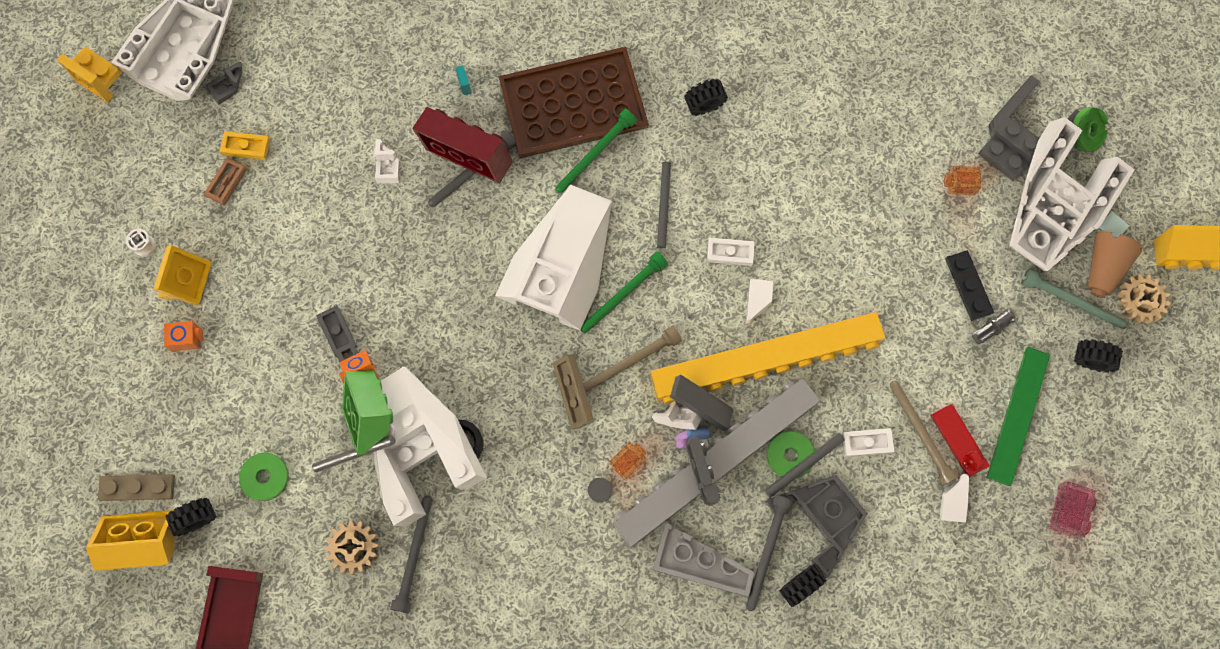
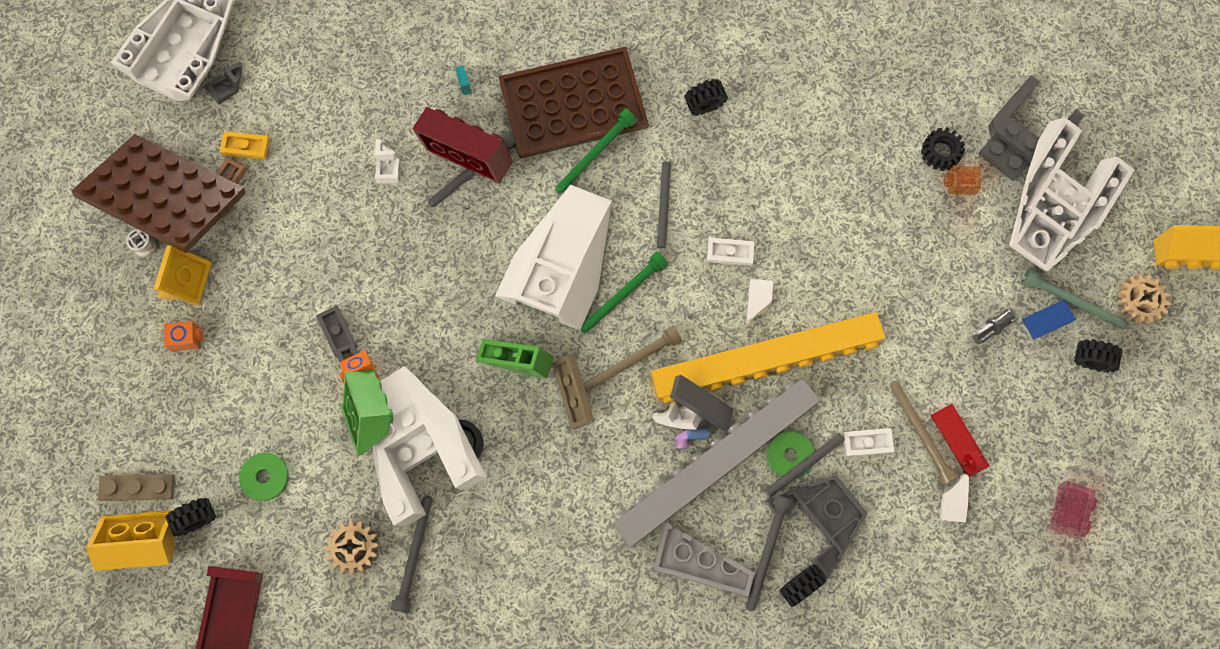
(91, 72): yellow bracket -> none
(159, 193): none -> reddish brown plate
(351, 454): flat silver bar -> none
(516, 357): none -> bright green slope
(599, 490): dark grey tile -> none
(628, 460): clear orange brick -> none
(702, 471): dark grey hinge -> none
(947, 138): none -> black tyre
(969, 285): black plate -> none
(1018, 416): green tile -> none
(1048, 319): none -> blue tile
(1096, 120): bright green tile -> none
(1111, 261): medium nougat cone -> none
(1113, 224): light aqua tile -> none

